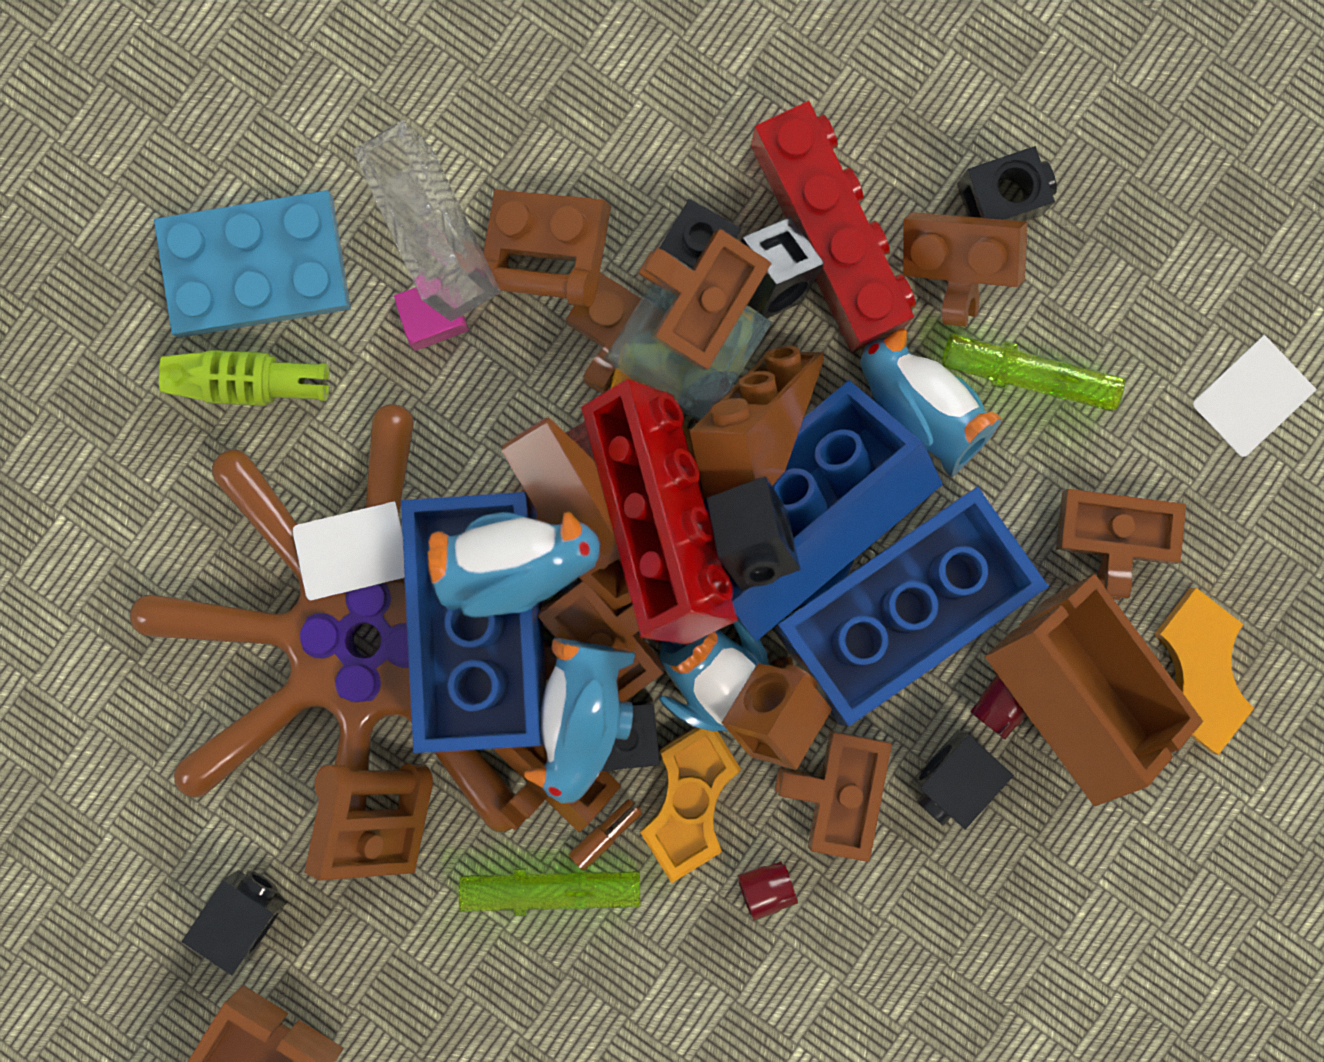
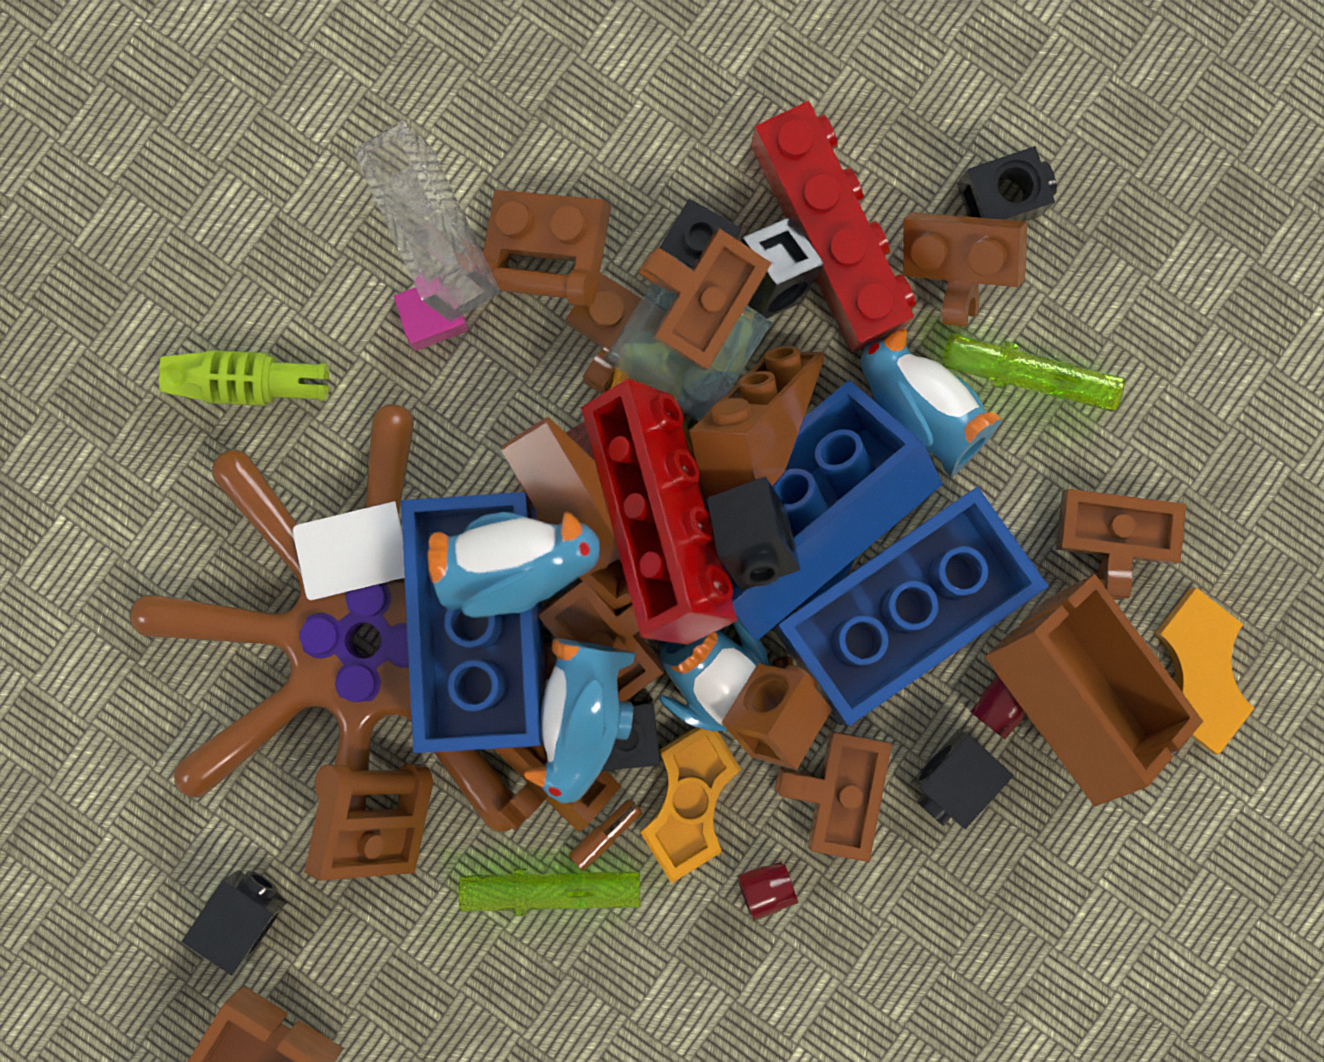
(252, 264): dark azure plate -> none
(1253, 396): white sticker -> none

